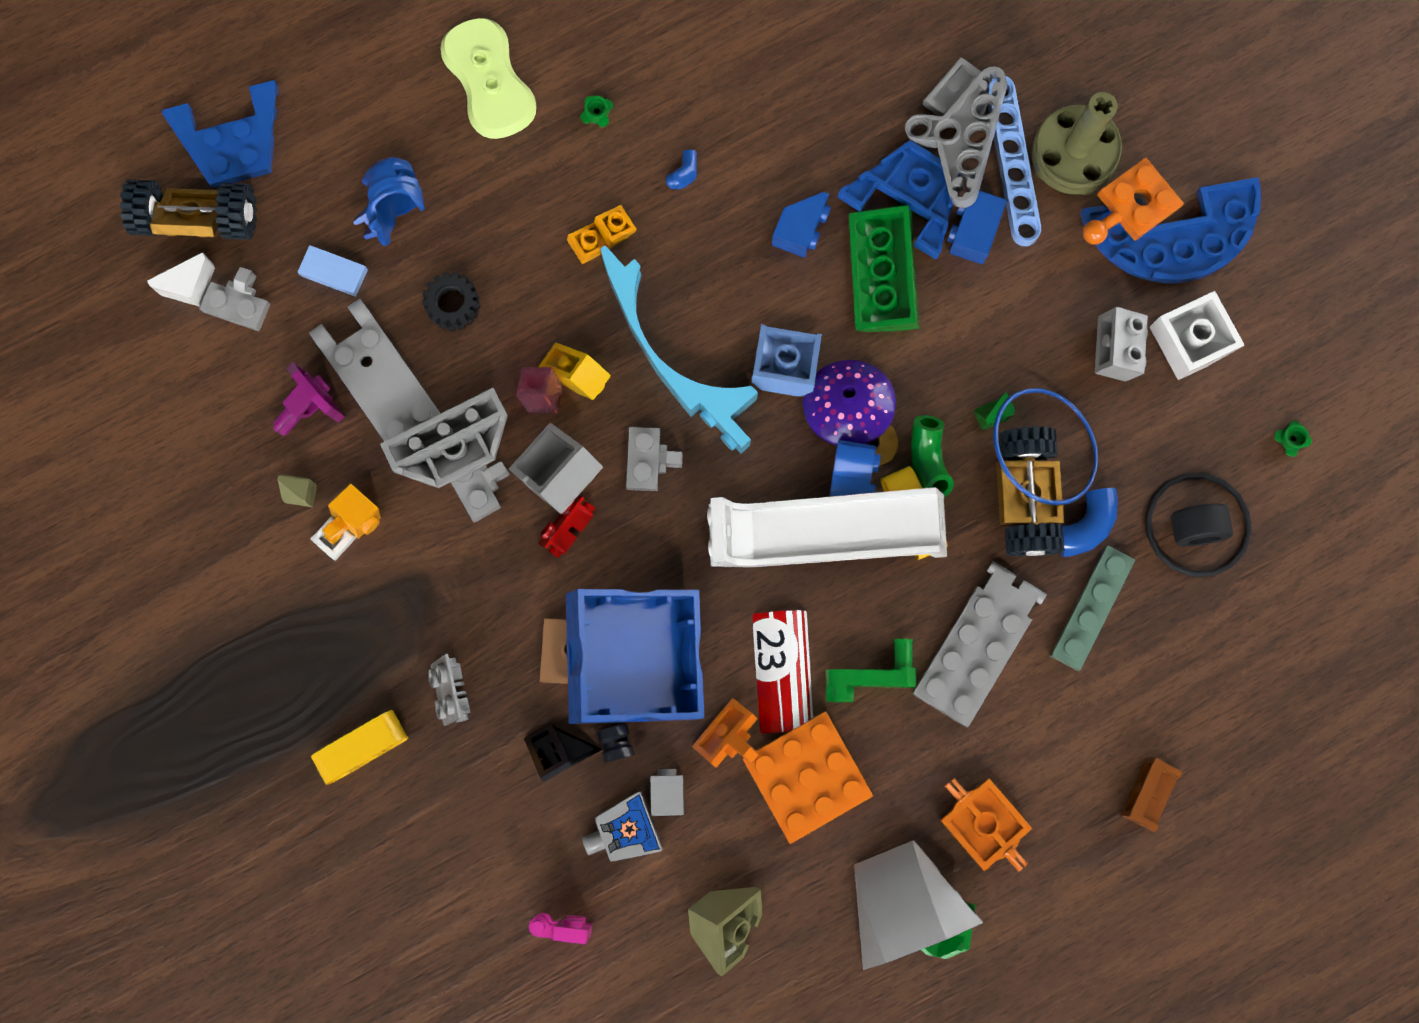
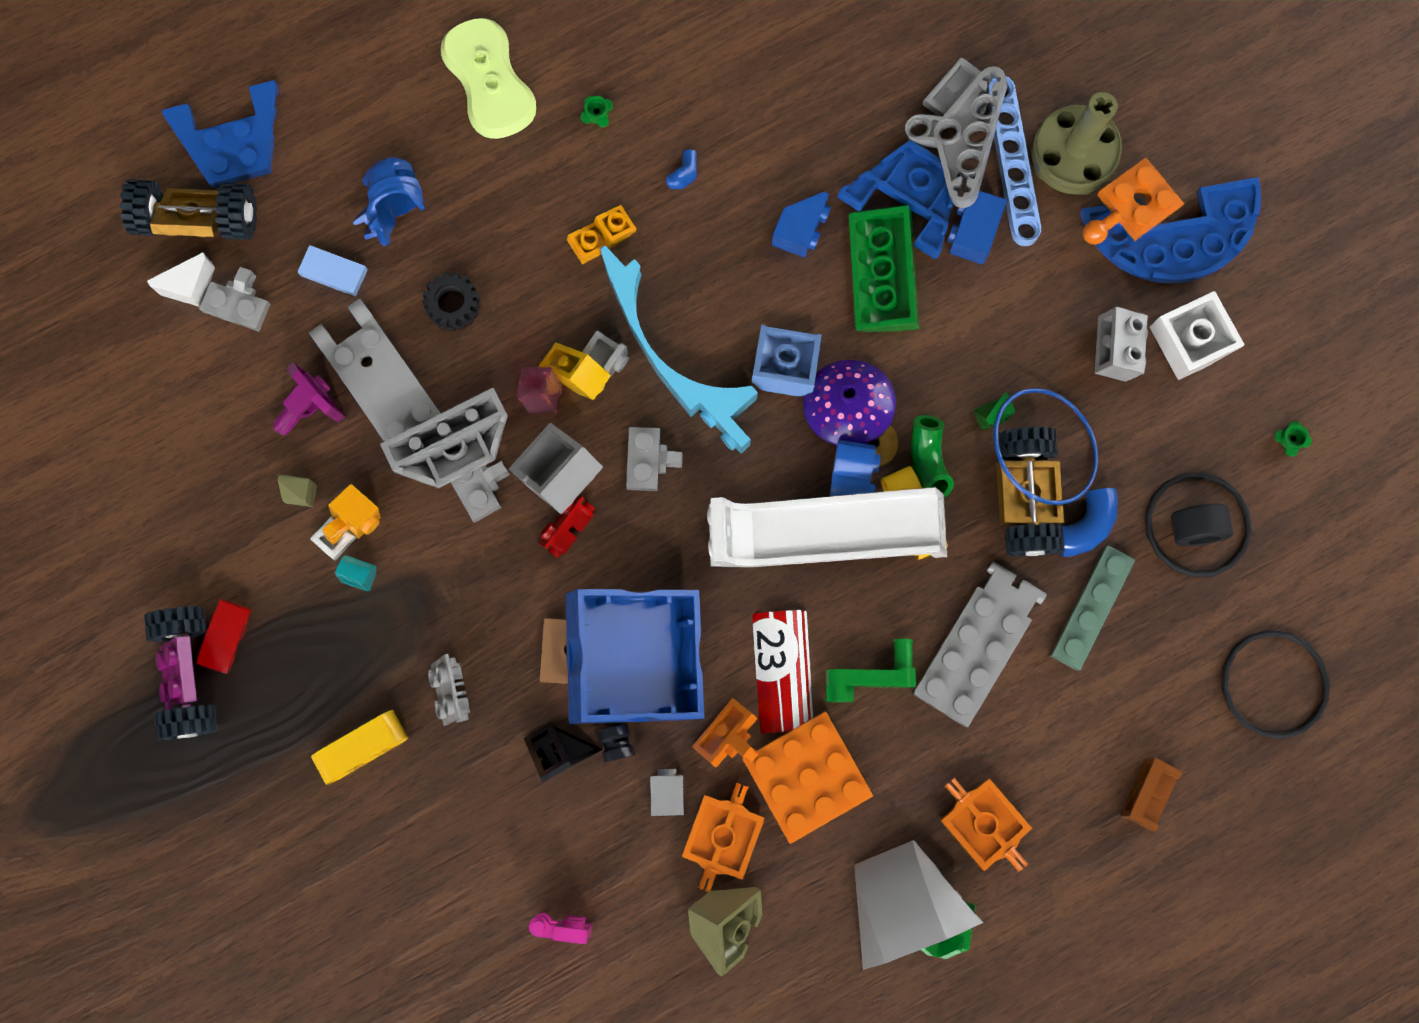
(176, 664): none -> plate
(223, 636): none -> red slope
(356, 573): none -> teal brick
(607, 353): none -> light grey bracket
(624, 831): torso -> none
(723, 837): none -> orange plate
(1325, 693): none -> black piece

